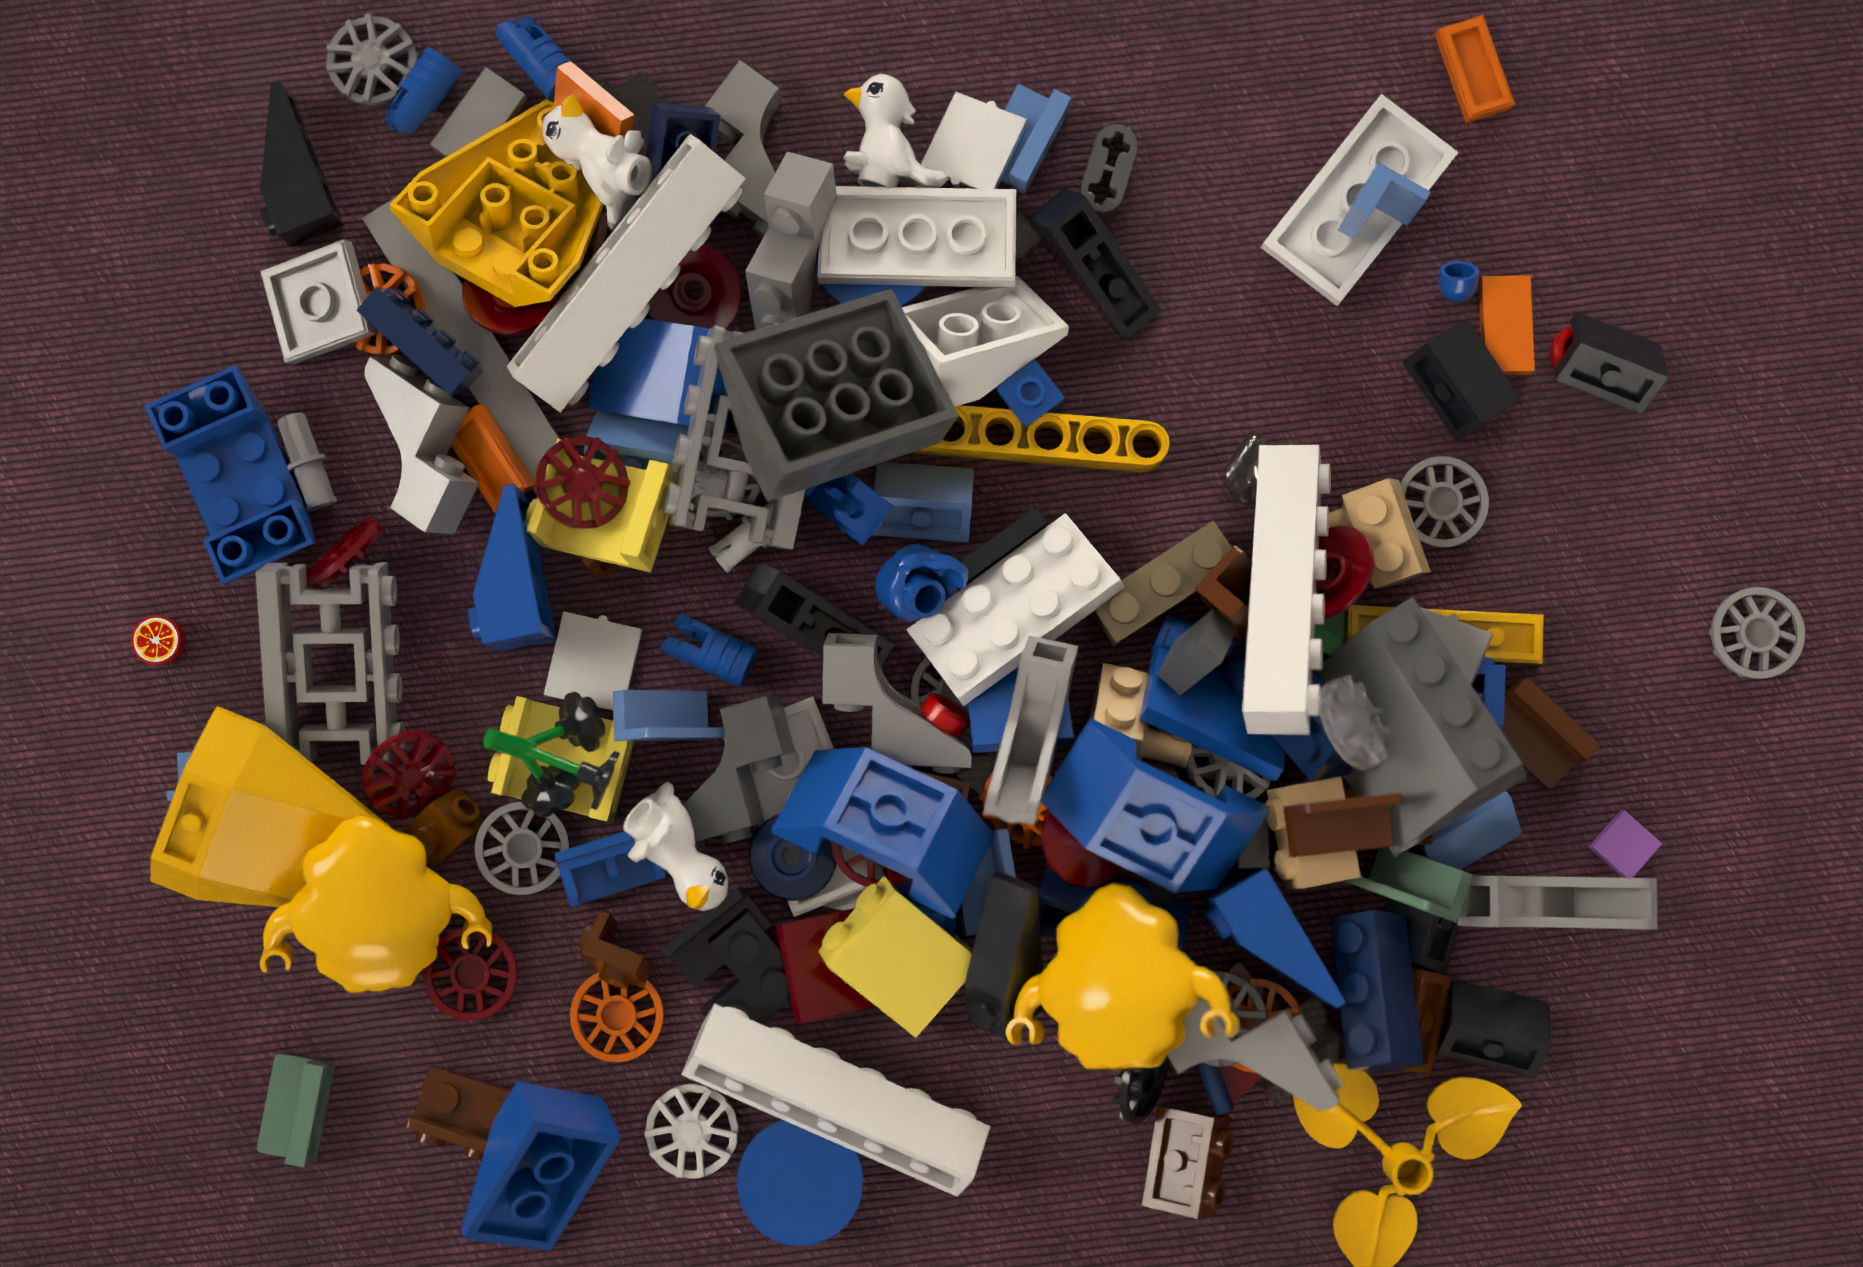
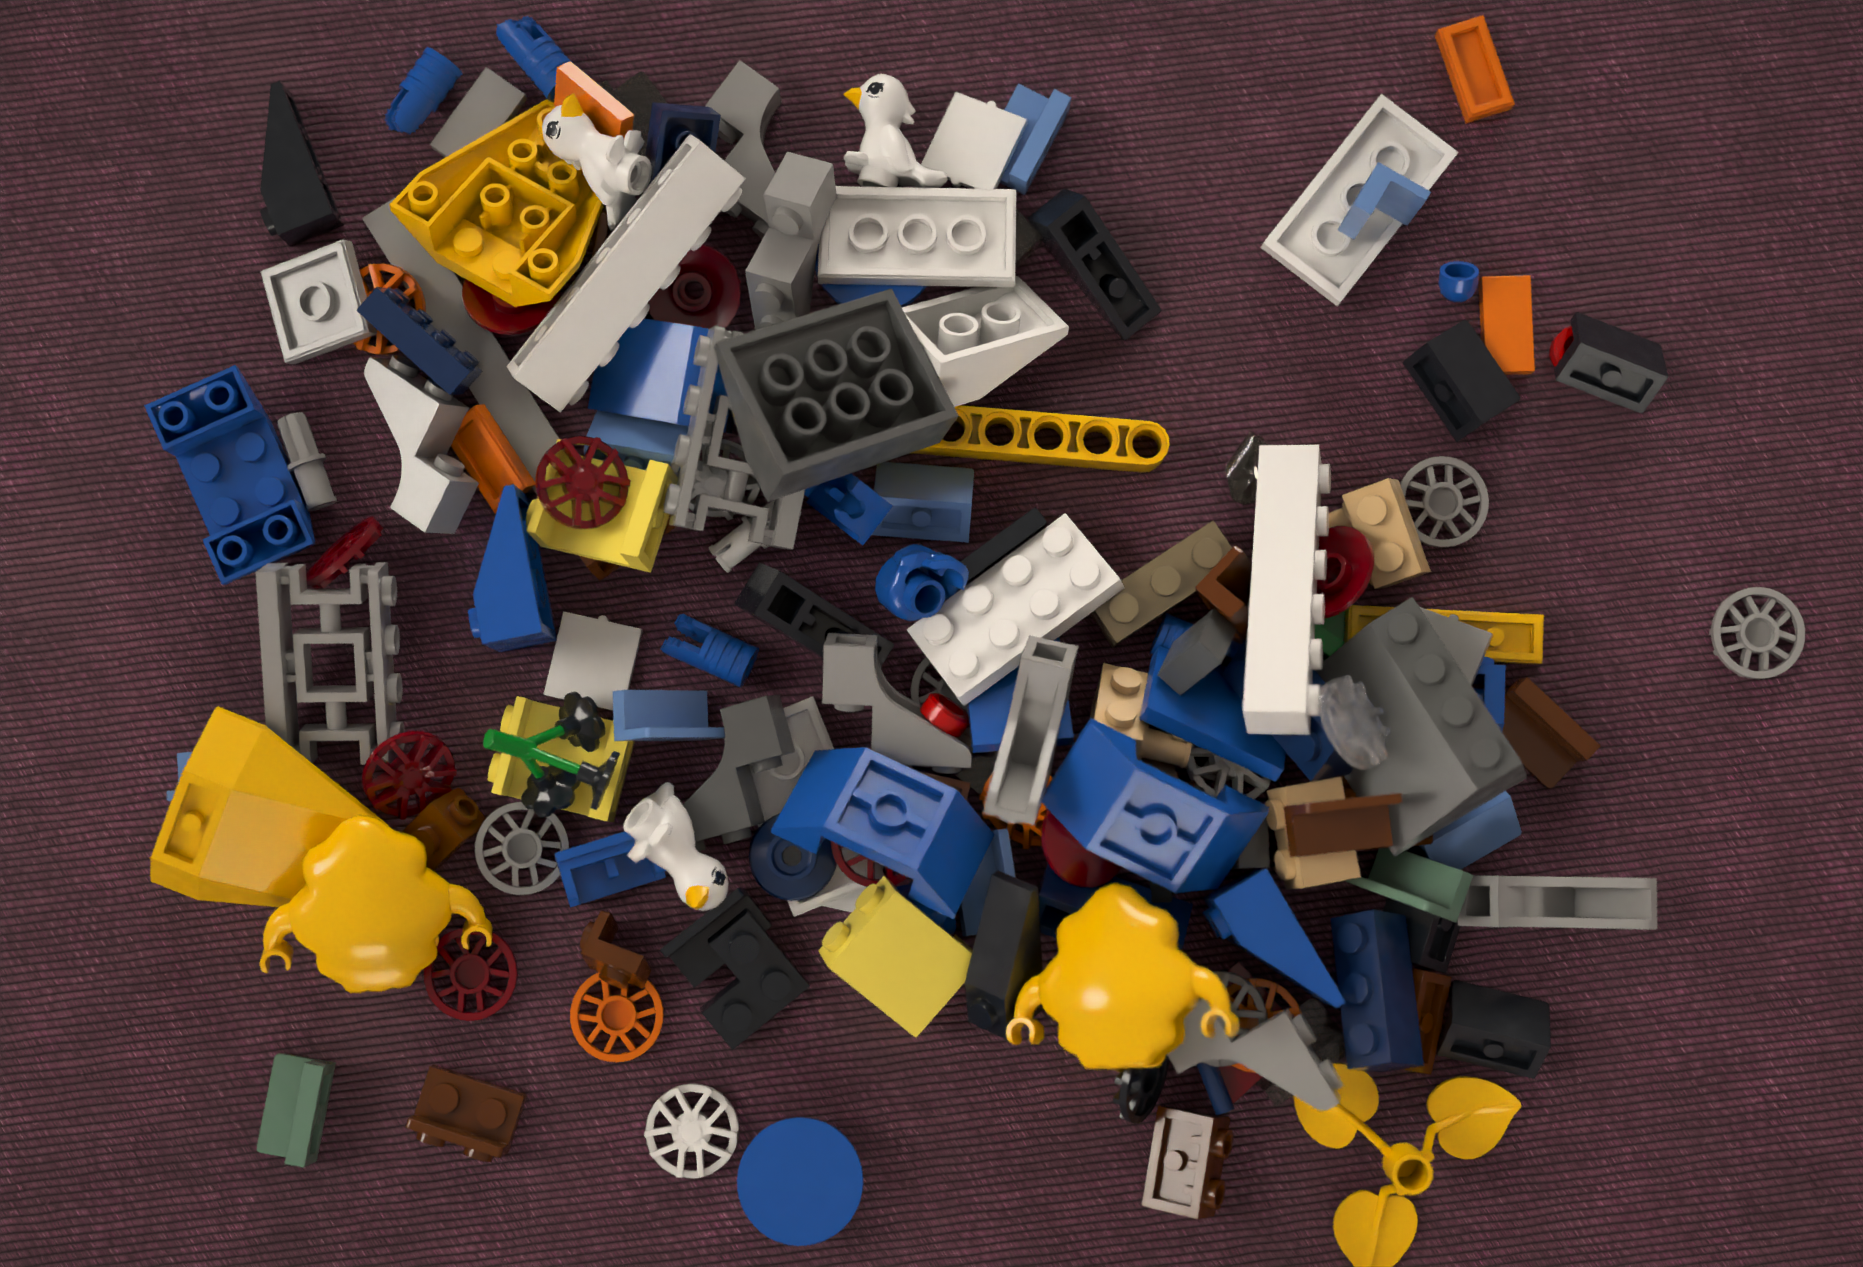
(158, 640): red tile -> none
(369, 59): light grey wheel -> none
(538, 1165): blue slope -> none
(812, 986): dark red tile -> none
(837, 1099): white brick -> none
(1031, 394): blue bracket -> none
(1119, 174): dark grey beam -> none
(1625, 845): medium lavender tile -> none

